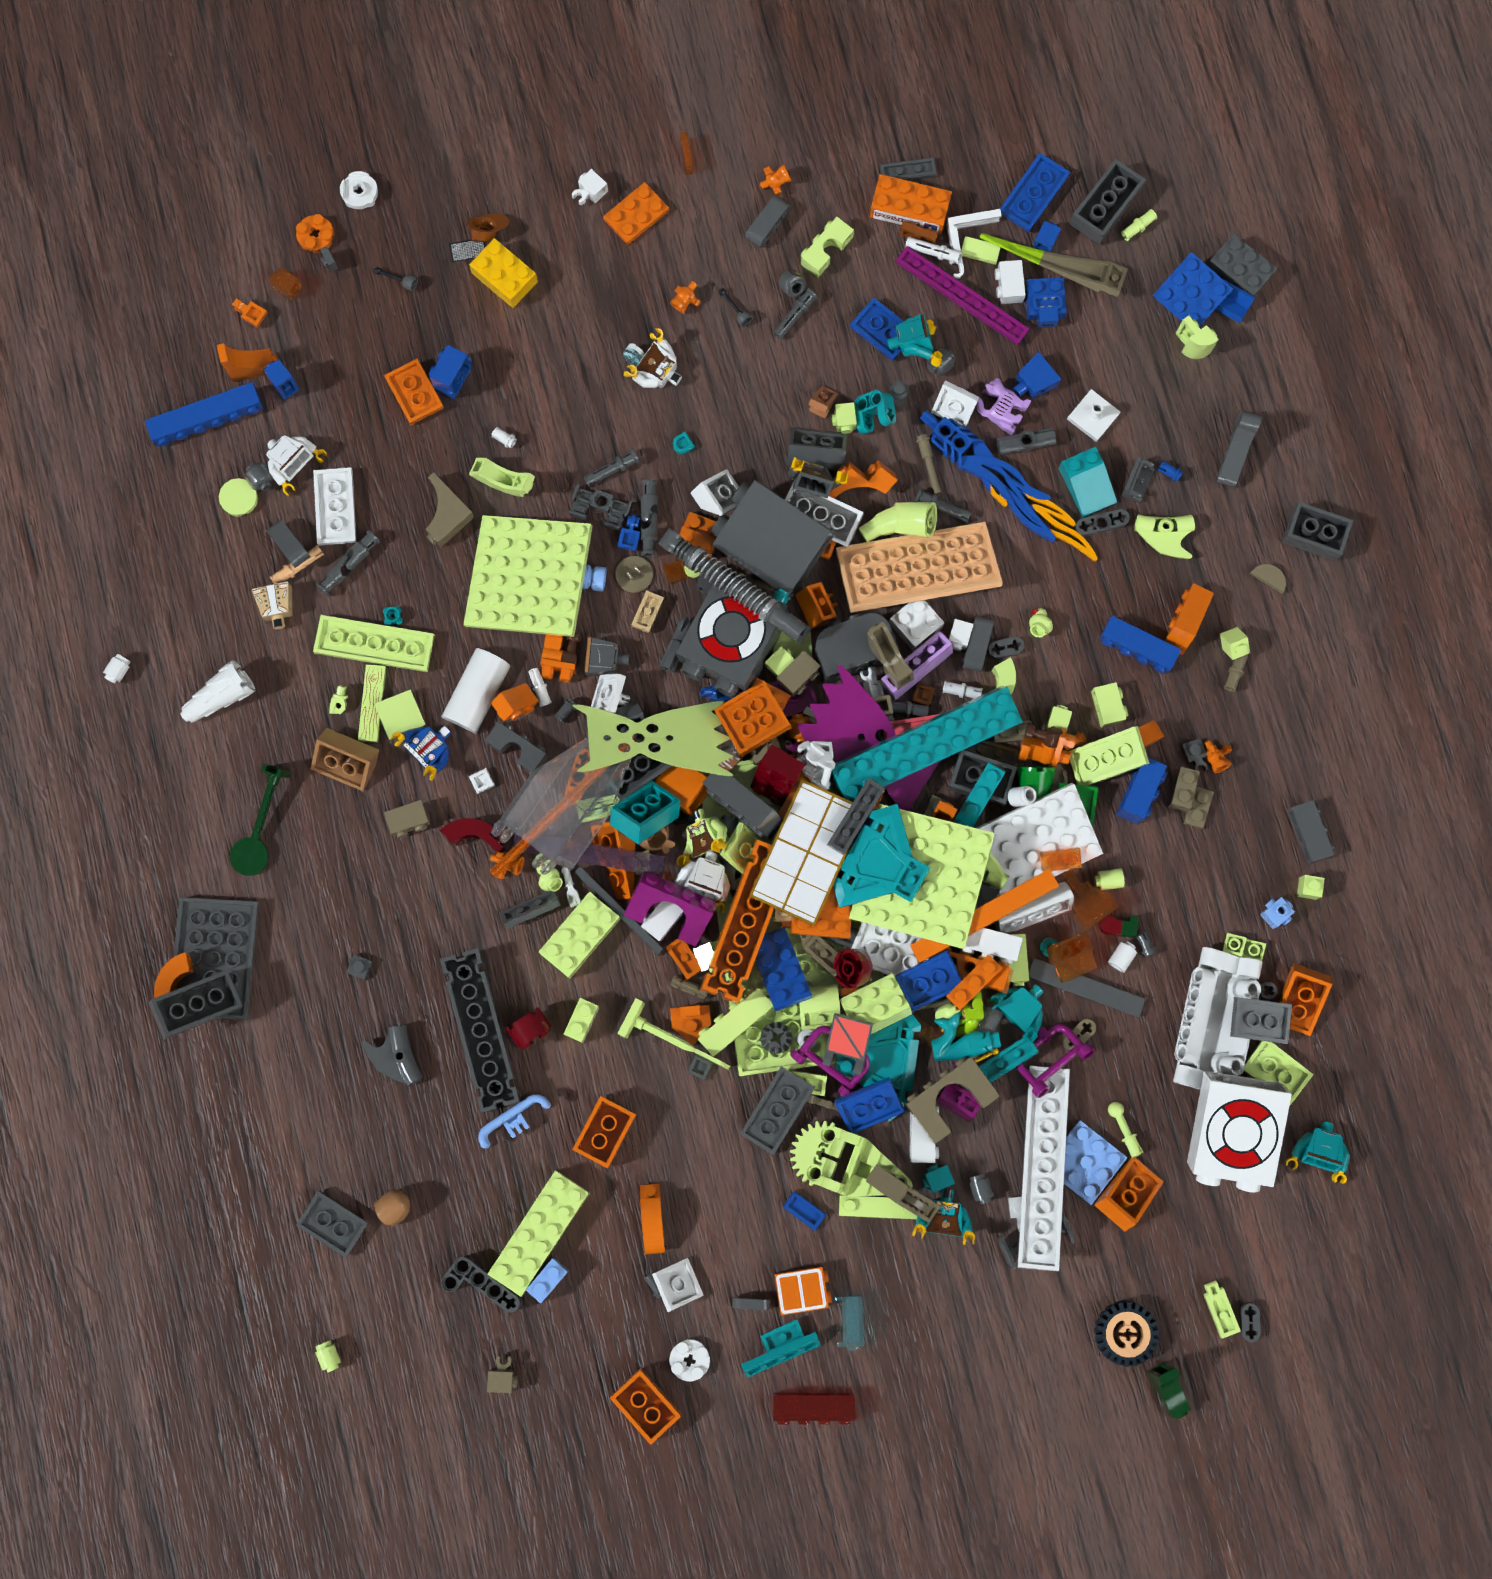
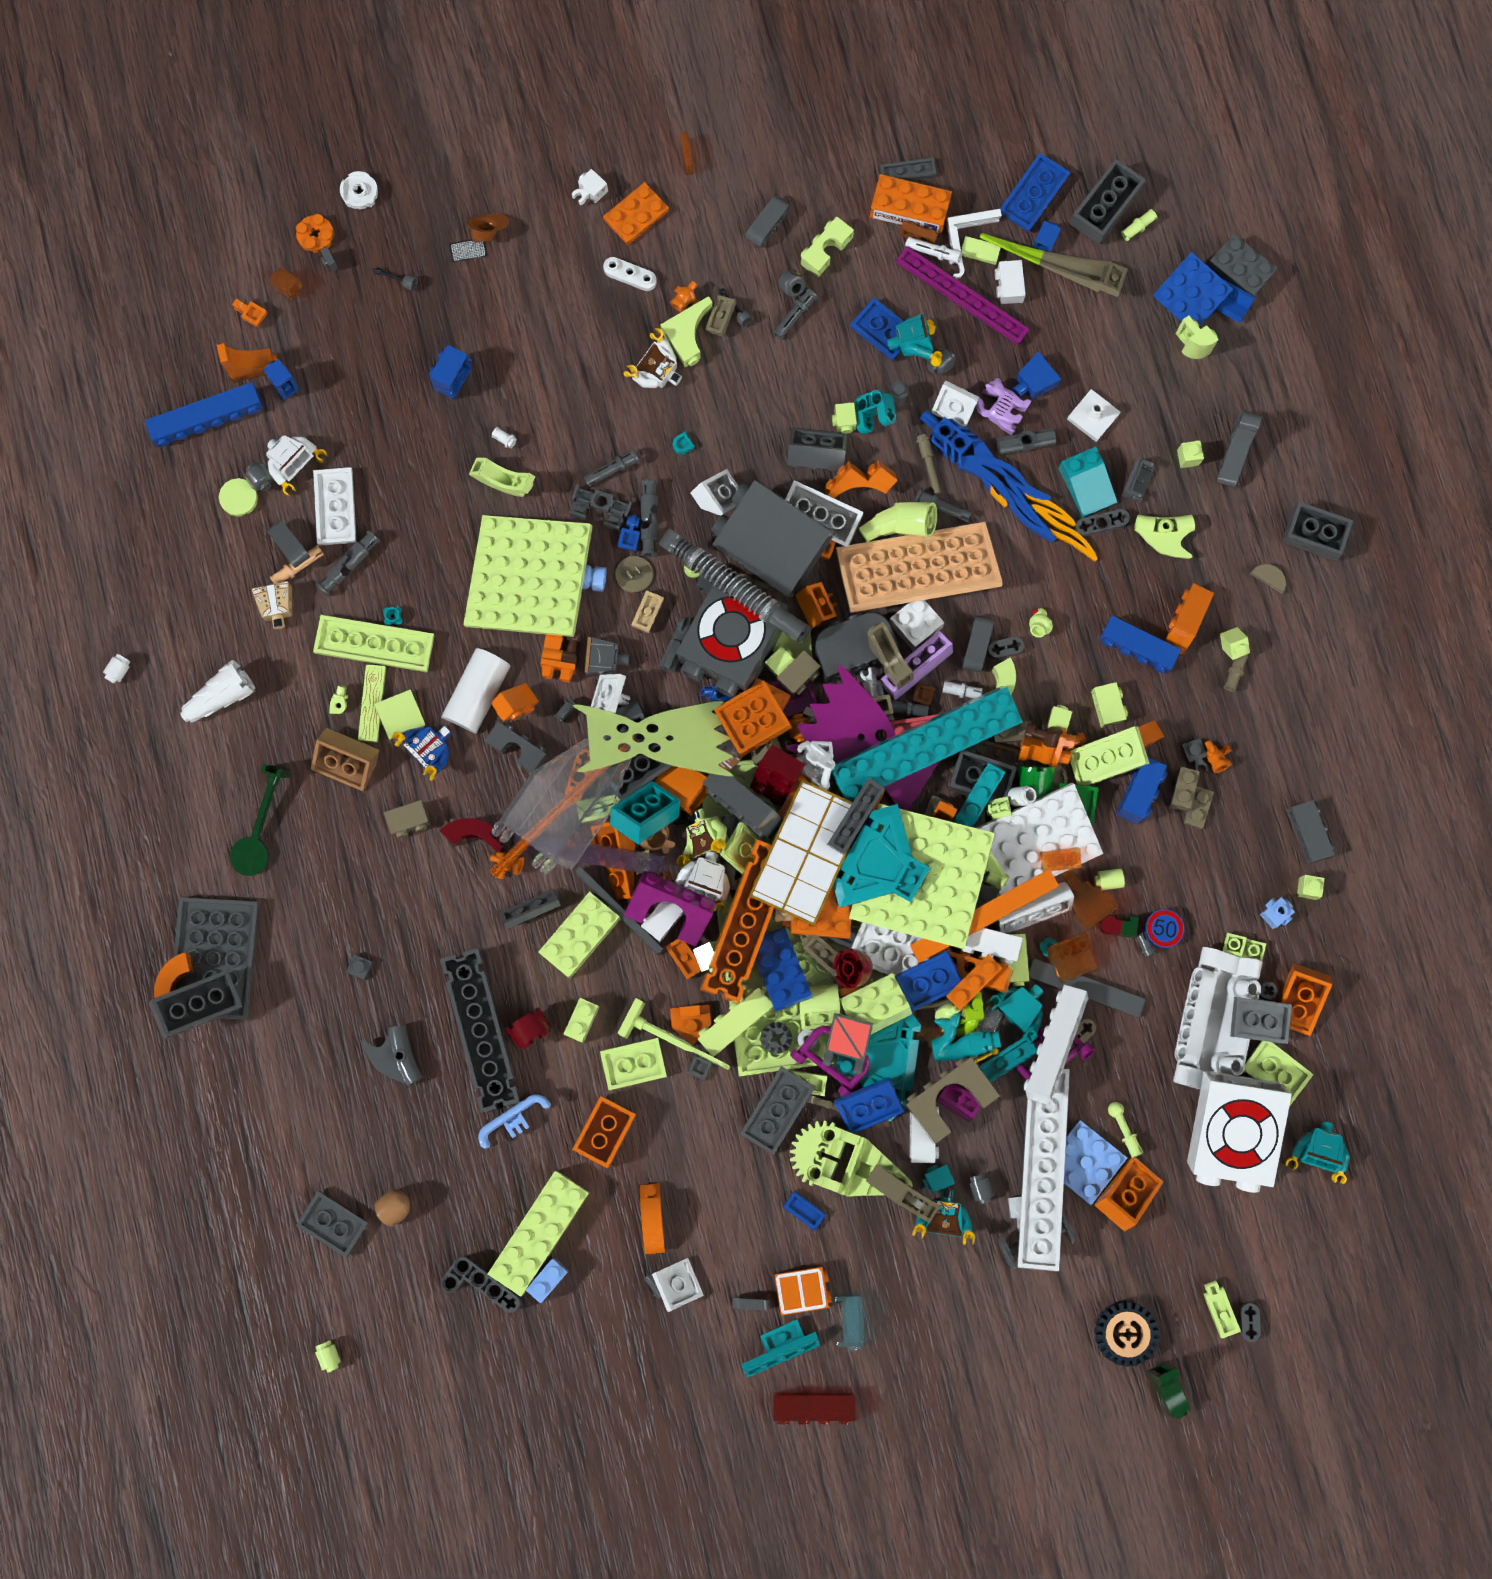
(413, 391): orange plate -> none
(450, 514): dark tan arch -> none
(482, 781): white tile -> none
(500, 1379): dark tan brick -> none
(503, 273): yellow brick -> none
(539, 687): white axle -> none
(550, 881): yellowish green animal -> none
(572, 893): white piece -> none
(633, 354): clear light blue piece -> none
(633, 1064): none -> yellowish green plate
(635, 279): none -> white plate
(645, 1406): orange brick -> none
(674, 572): clear orange tile -> none
(679, 1366): white plate -> none
(681, 331): none -> yellowish green arch
(688, 986): dark tan axle -> none
(698, 532): orange plate -> none
(720, 315): none -> dark tan plate
(775, 178): orange piece -> none
(781, 596): teal plate -> none
(814, 478): dark grey torso -> none
(822, 401): nougat slope -> none
(872, 1207): yellowish green plate -> none
(960, 634): white brick -> none
(999, 808): none -> yellowish green arm
(1045, 301): blue piece -> none
(1056, 1045): none -> white brick
(1123, 956): white brick -> none
(1164, 928): none -> piece
(1170, 471): blue pin -> none
(1190, 454): none -> yellowish green brick

